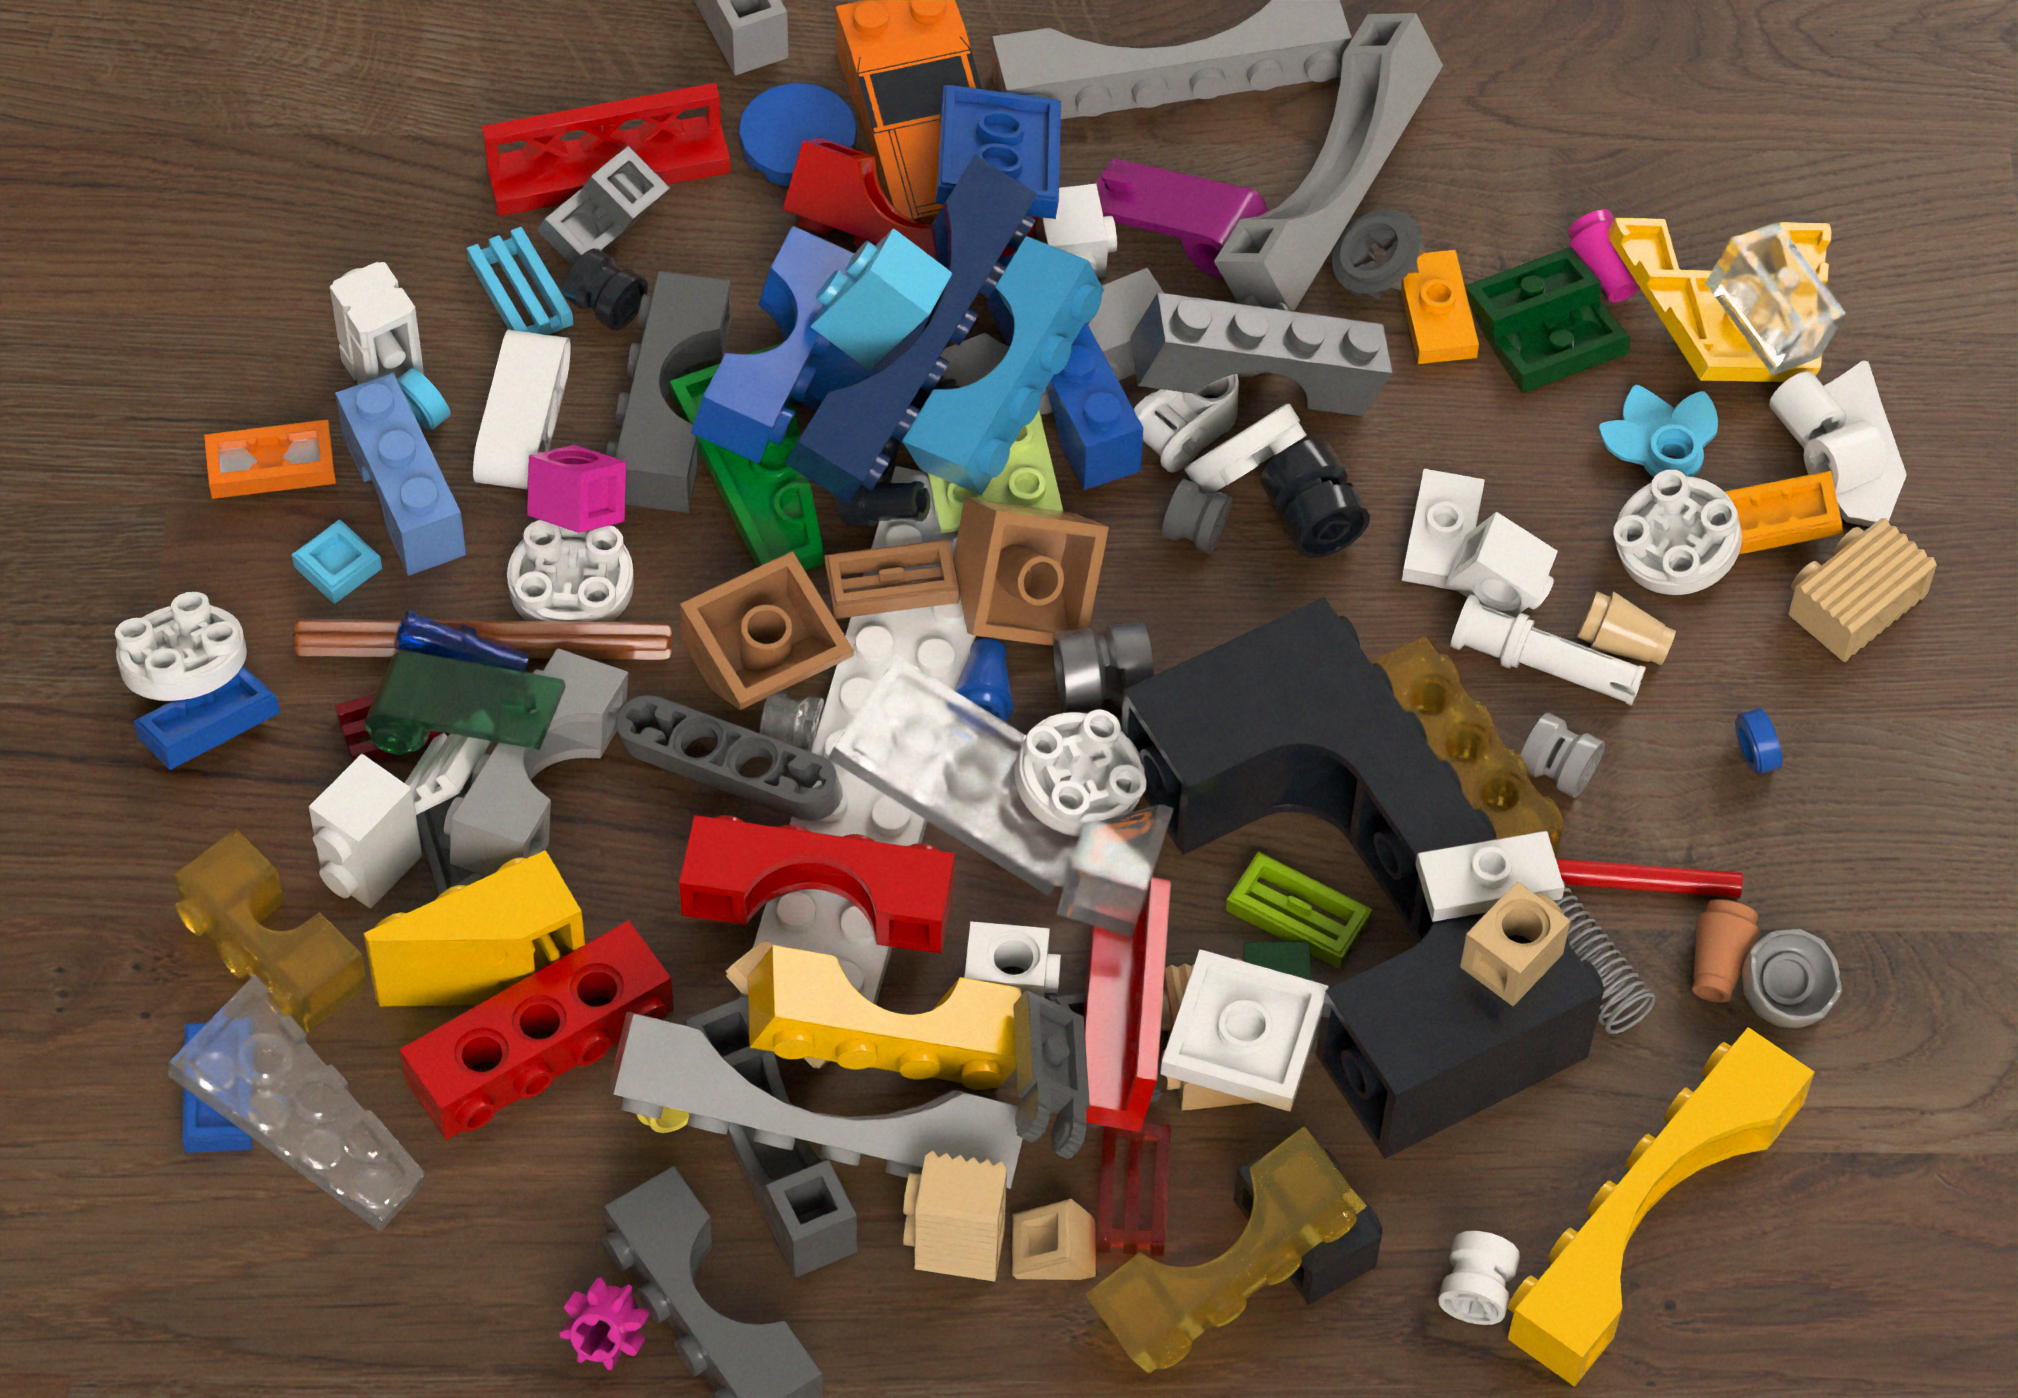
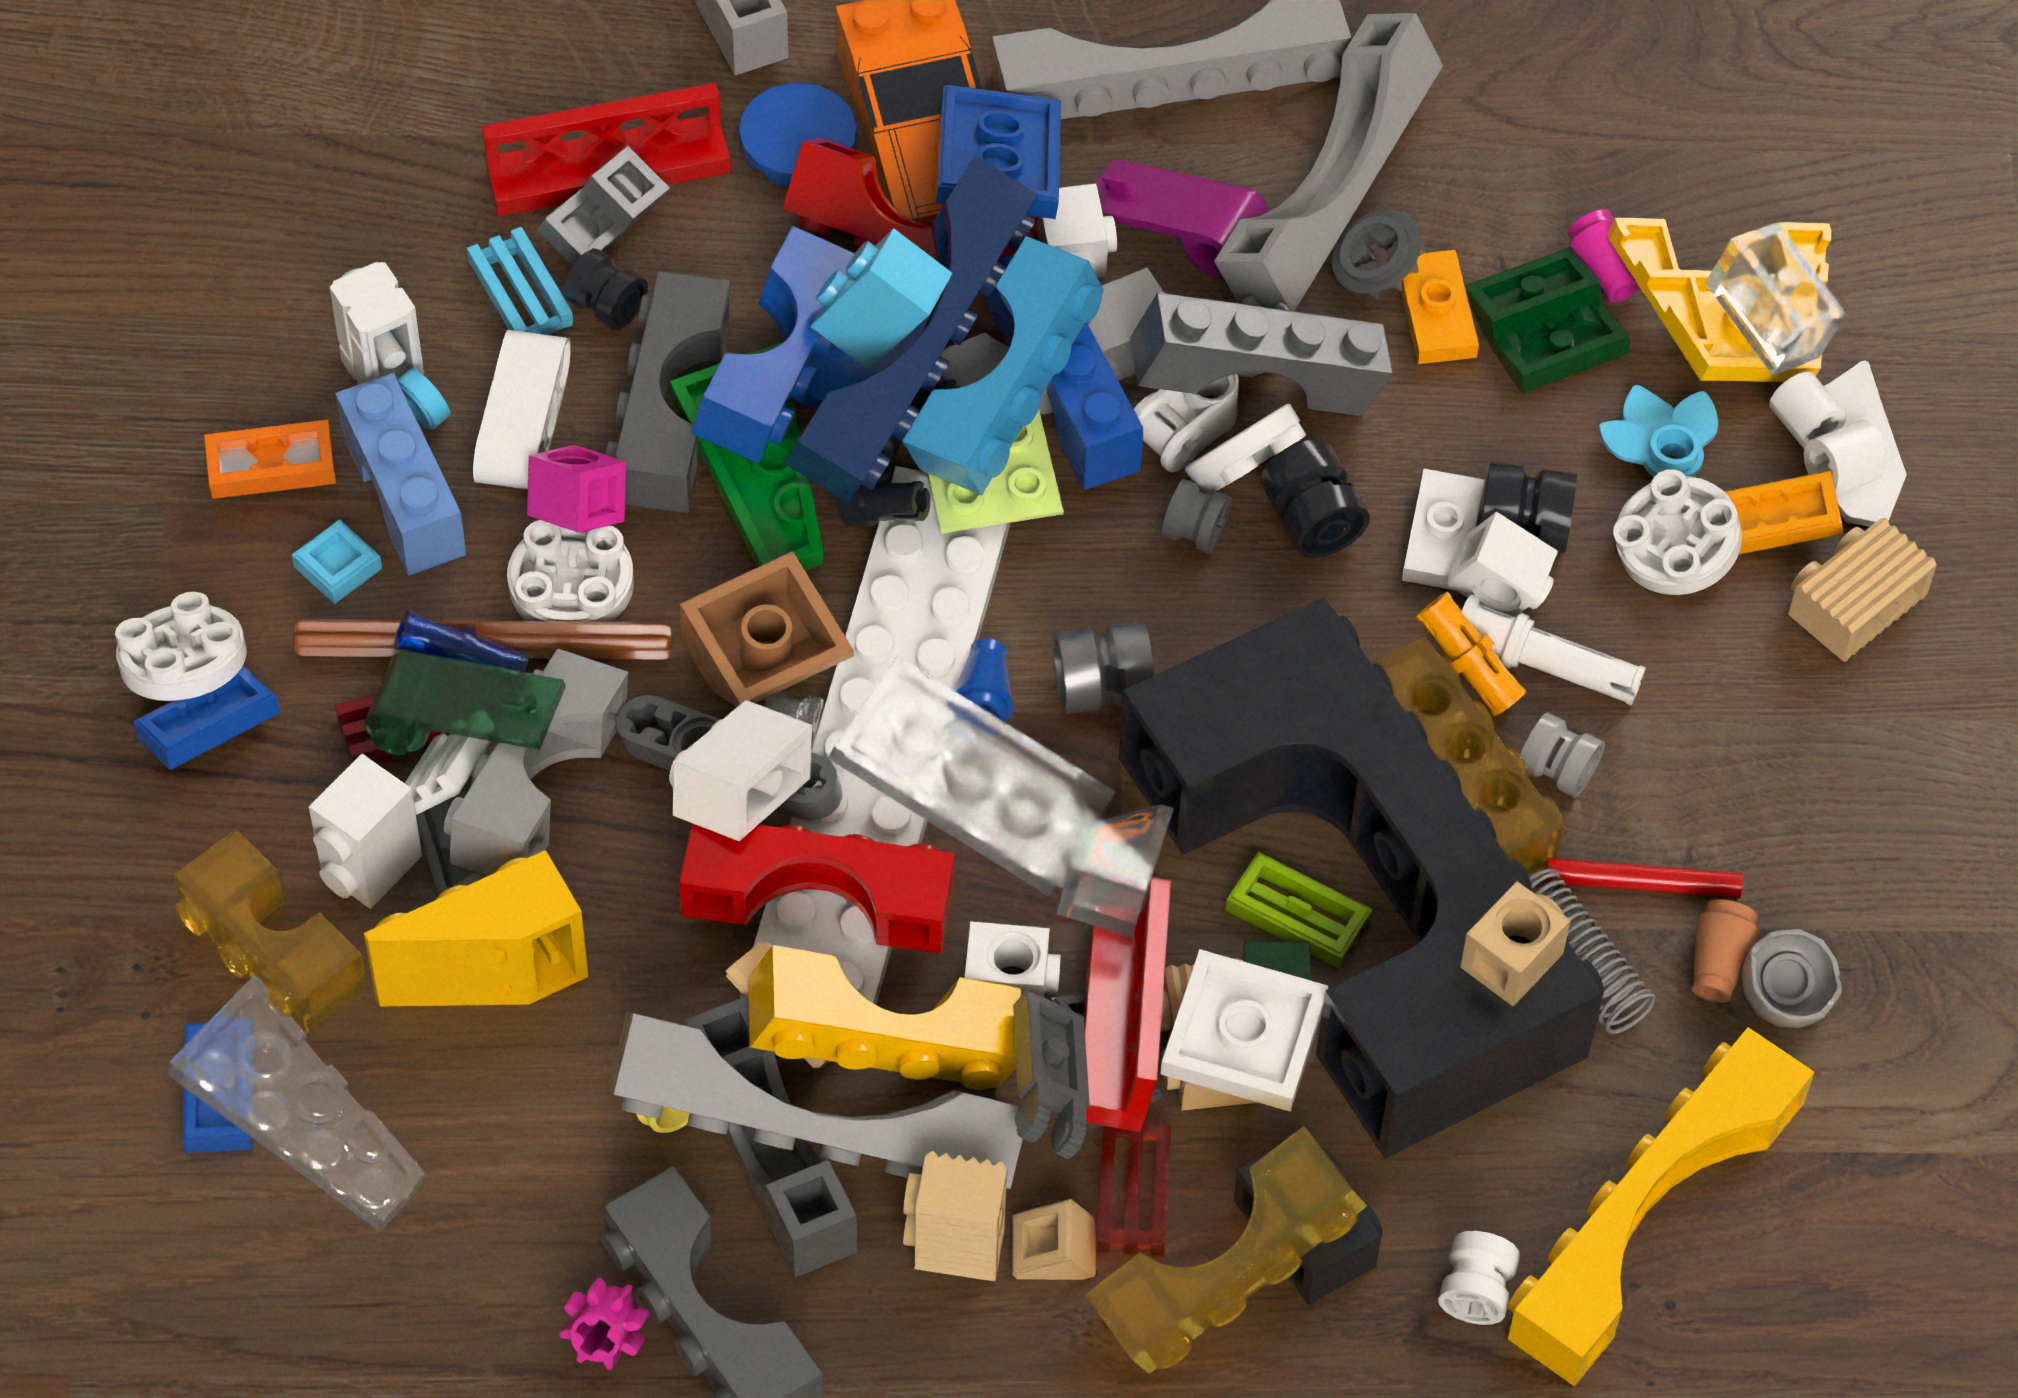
(552, 999): red brick -> none
(741, 770): none -> white brick
(893, 586): medium nougat tile -> none
(1026, 570): medium nougat slope -> none
(1078, 771): white tile -> none
(1471, 654): none -> light orange pin
(1477, 875): white plate -> none
(1534, 503): none -> black wheel
(1624, 629): tan cone -> none
(1758, 741): blue tile -> none

